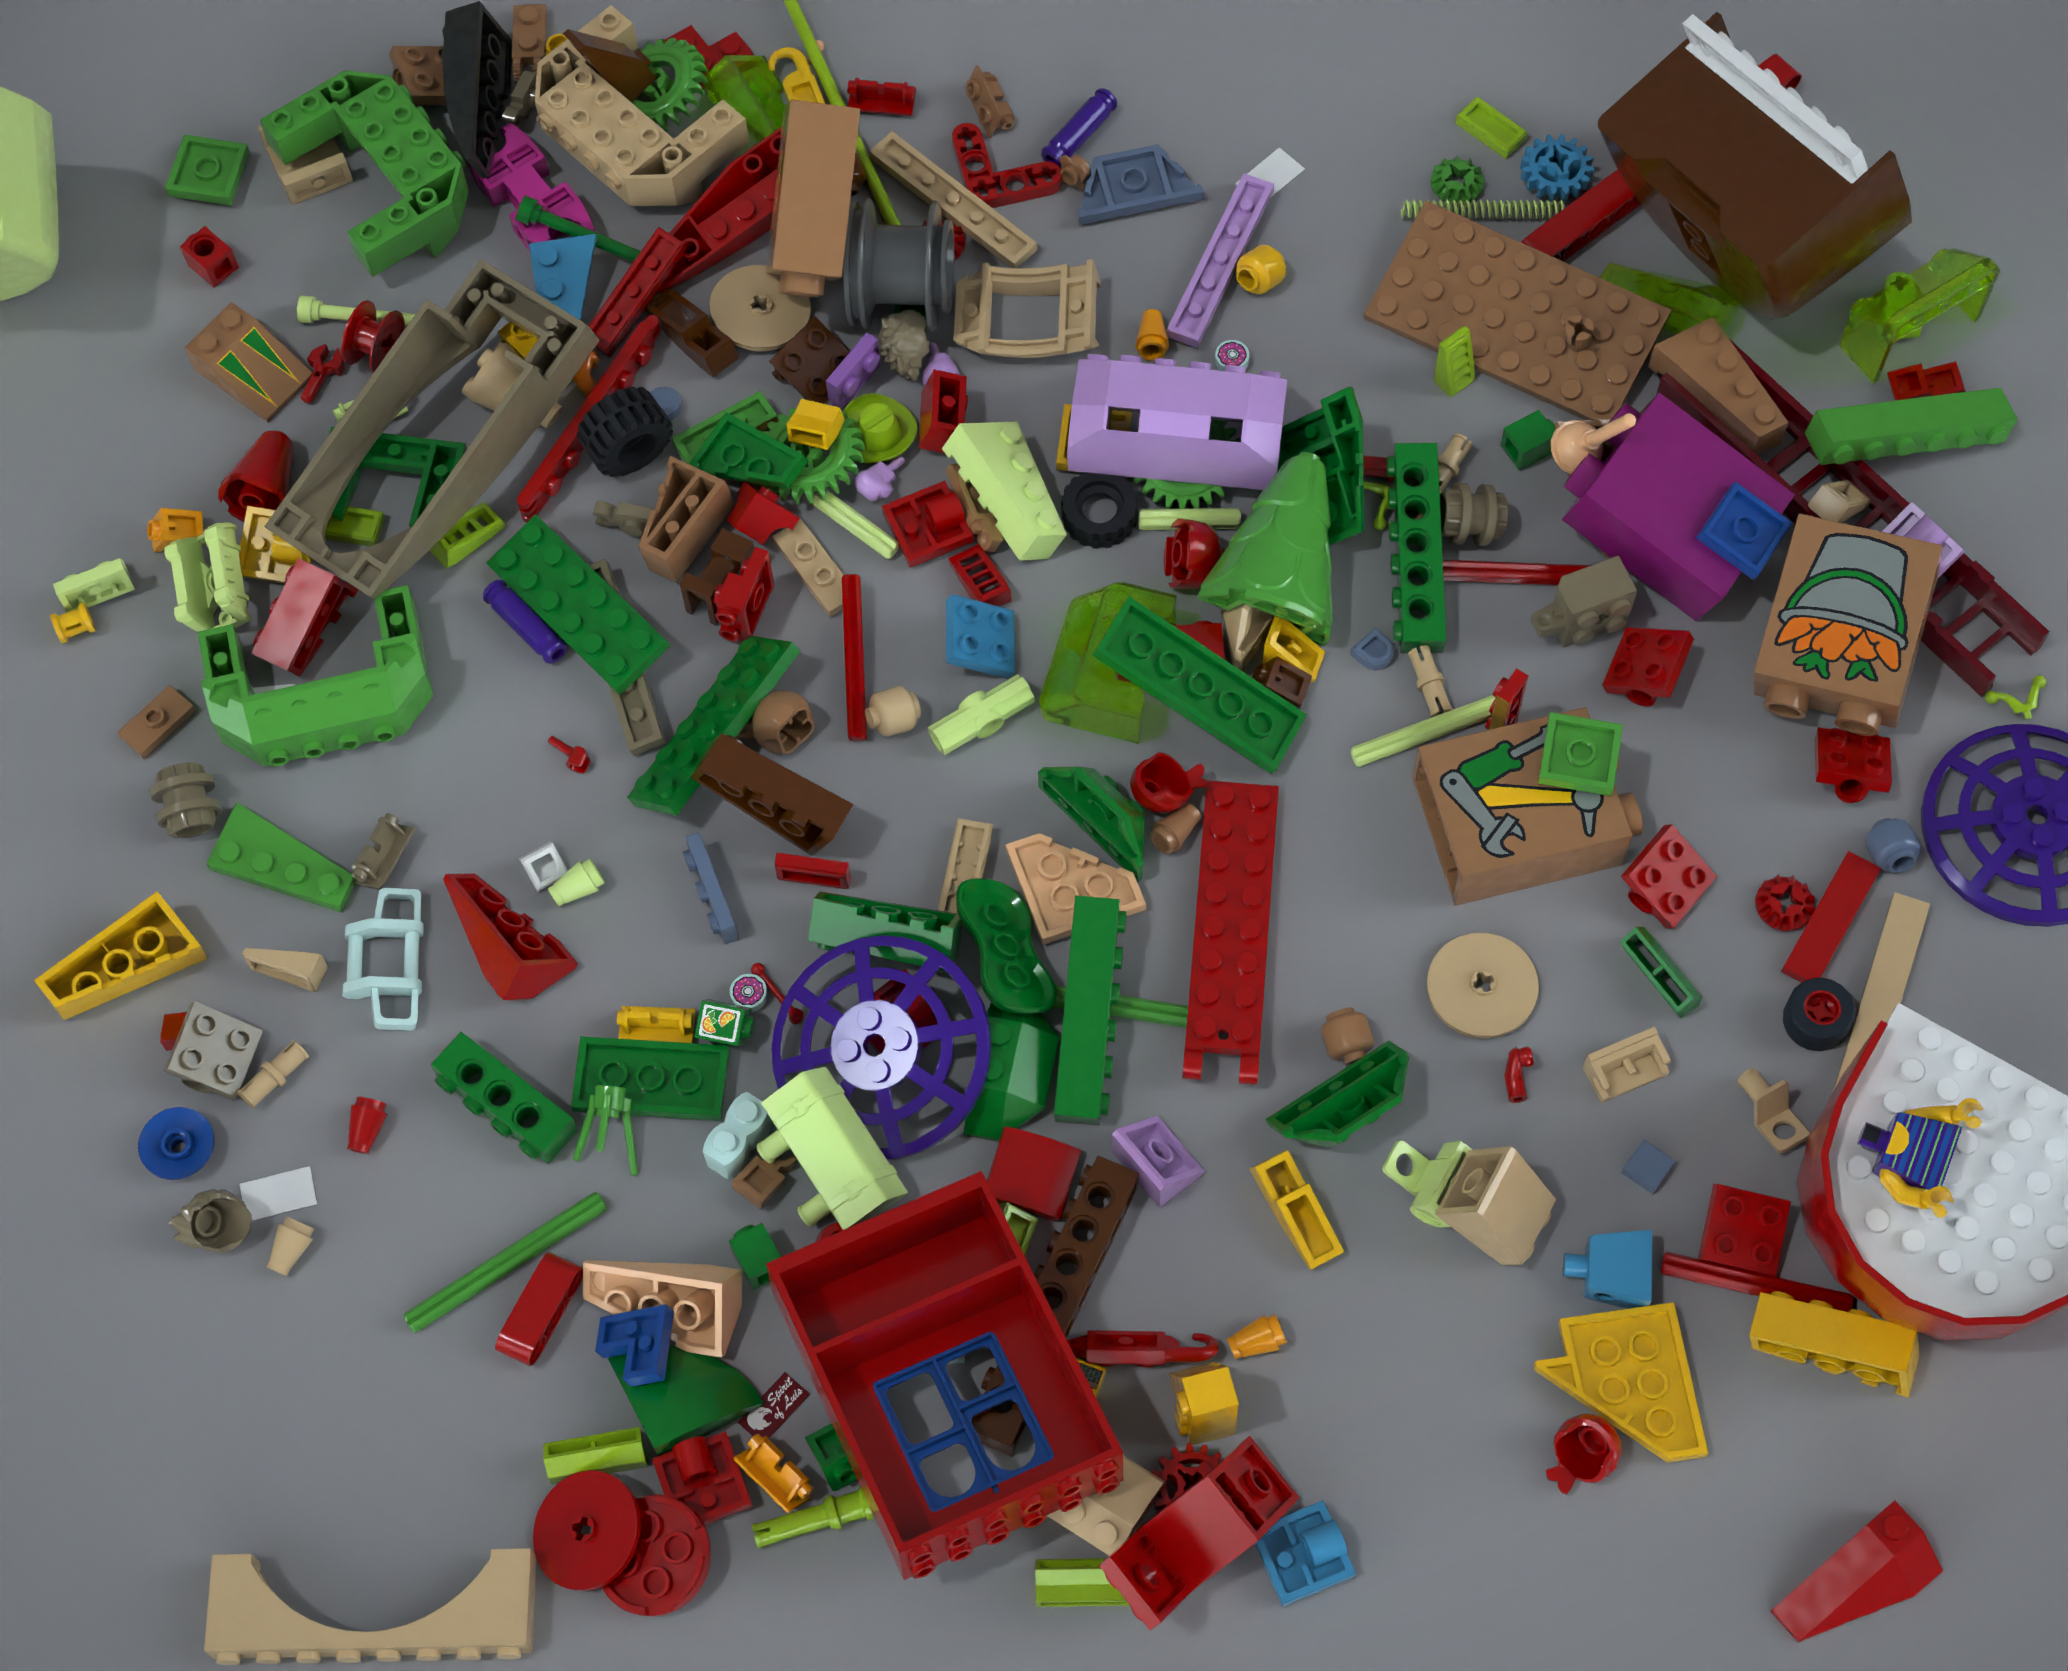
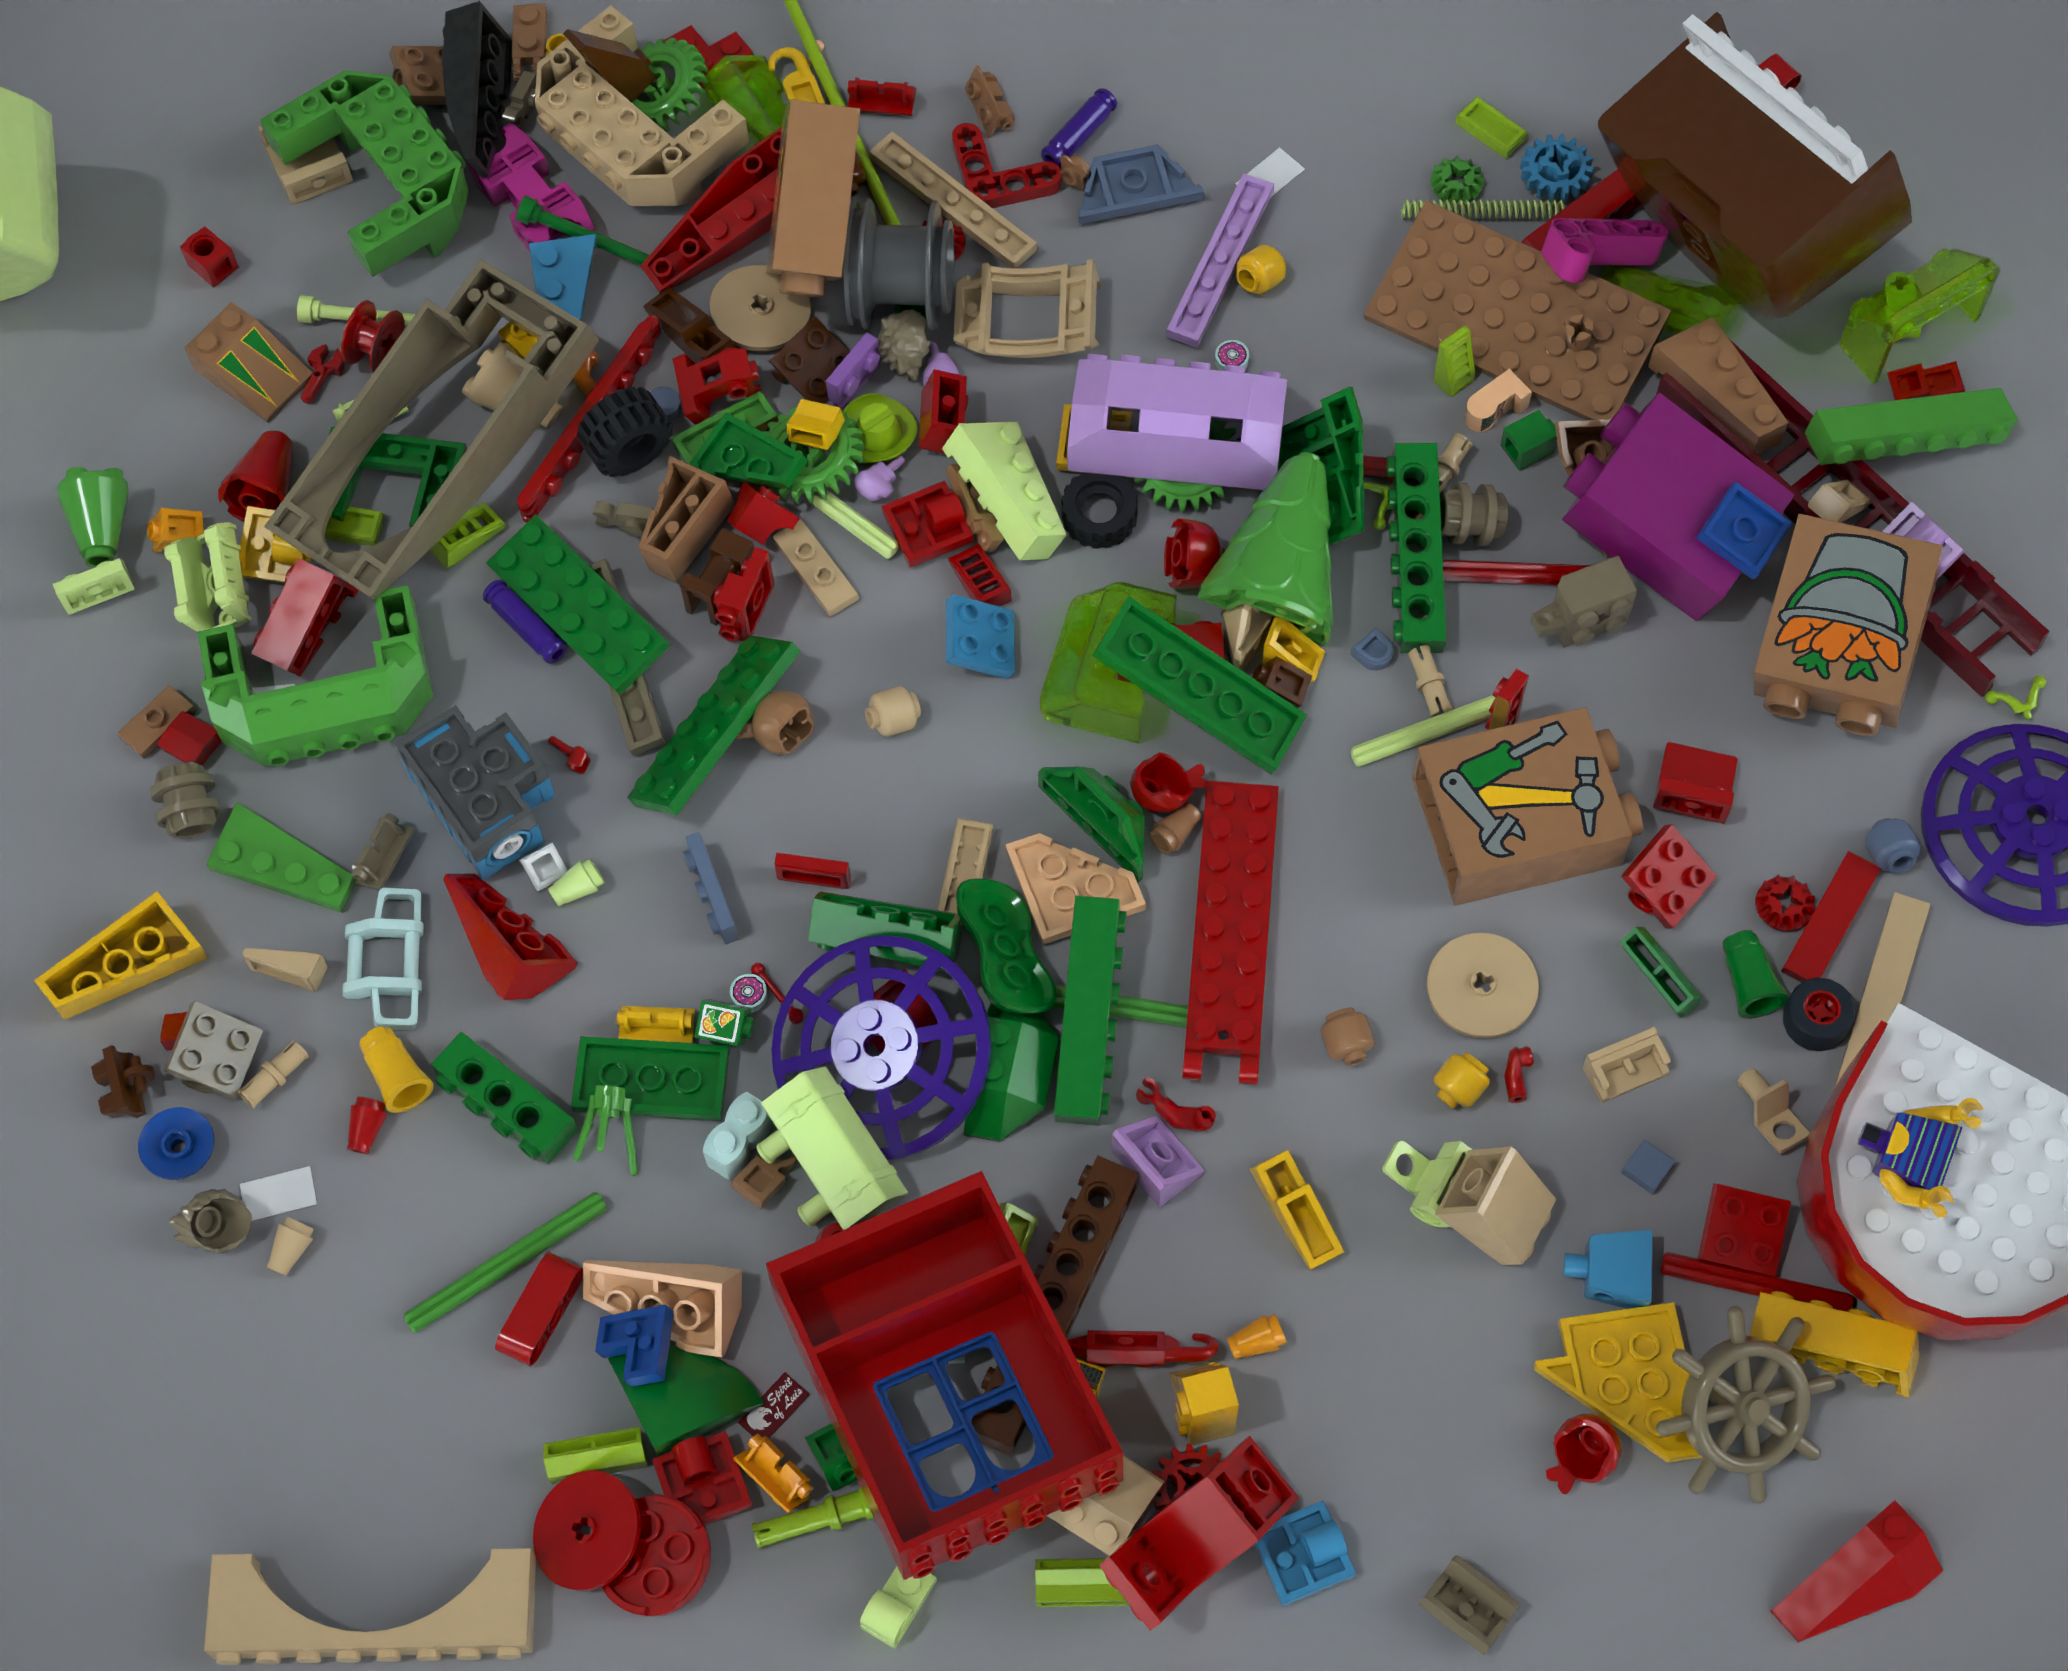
(73, 622): yellow bush -> none
(94, 510): none -> bright green cone
(126, 1081): none -> reddish brown hips
(189, 739): none -> red piece
(207, 170): bright green plate -> none
(394, 1070): none -> yellow plant
(479, 786): none -> dark grey piece
(636, 289): red tile -> none
(735, 380): none -> red tile
(752, 1251): green brick -> none
(772, 794): reddish brown wedge -> none
(854, 657): red axle -> none
(895, 1607): none -> yellowish green plate
(981, 714): yellowish green piece -> none
(1032, 1172): red slope -> none
(1152, 336): light orange cone -> none
(1179, 1117): none -> red arm
(1215, 517): yellowish green axle -> none
(1346, 1100): green wedge -> none
(1461, 1080): none -> yellow head
(1469, 1604): none -> dark tan bracket
(1495, 400): none -> light nougat leg
(1577, 439): light nougat piece -> none
(1579, 243): none -> dark pink beam
(1580, 754): bright green plate -> none
(1647, 664): red plate -> none
(1696, 782): none -> red bracket
(1745, 1404): none -> dark tan piece
(1752, 976): none -> green plant
(1852, 763): red plate -> none

